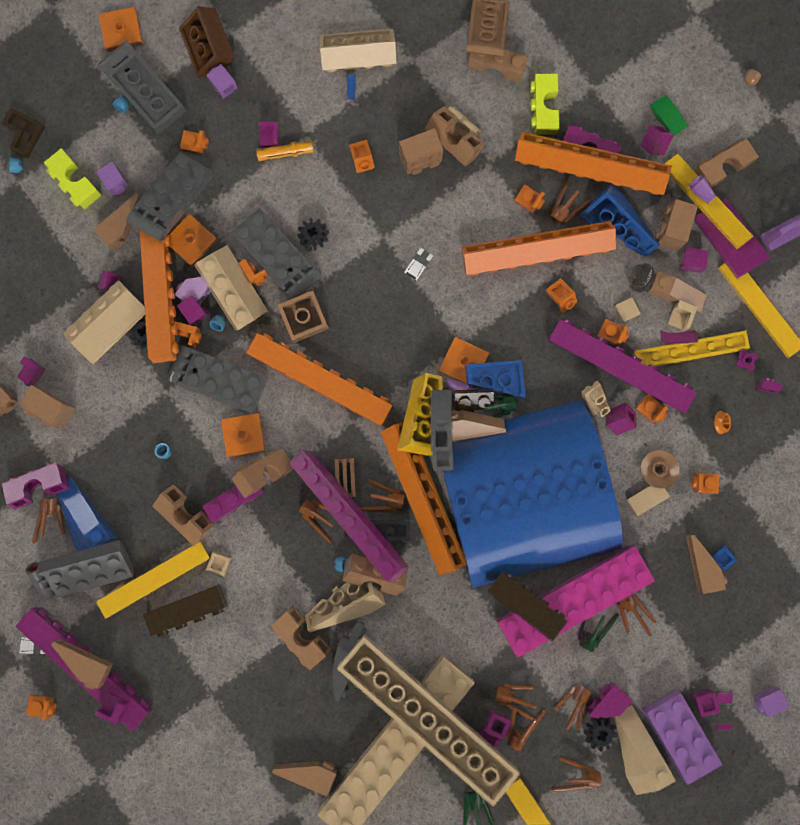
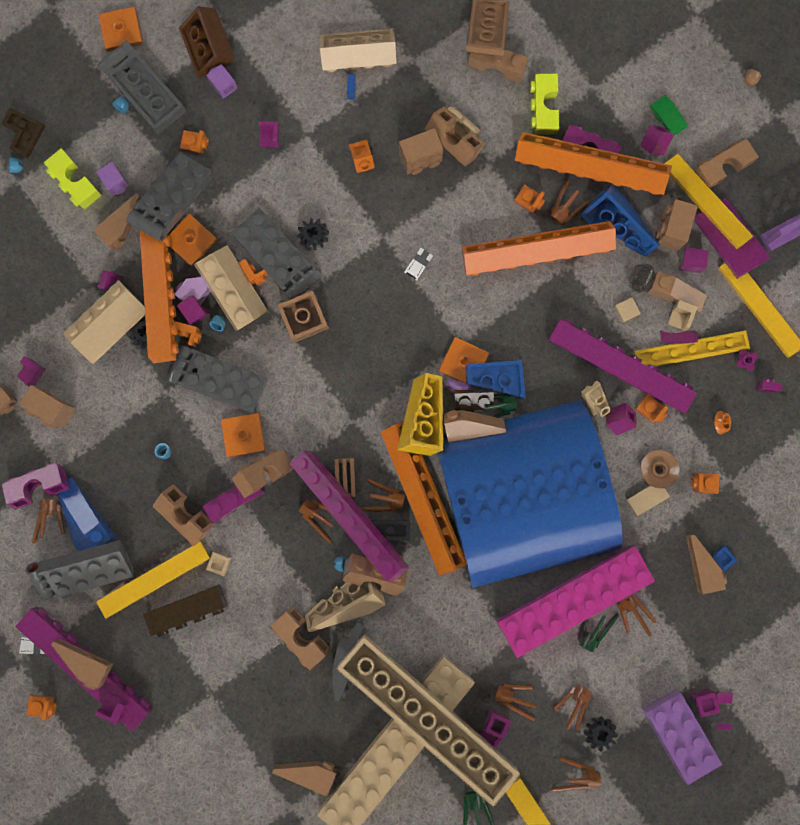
(293, 149): light orange pin -> none
(319, 379): orange brick -> none
(442, 430): dark grey slope -> none
(518, 738): dark orange plant -> none
(527, 606): dark brown brick -> none
(562, 295): orange bracket -> none
(609, 703): magenta slope -> none
(613, 332): orange bracket -> none
(641, 758): tan wedge -> none
(702, 189): medium lavender cone -> none
(770, 701): medium lavender brick -> none

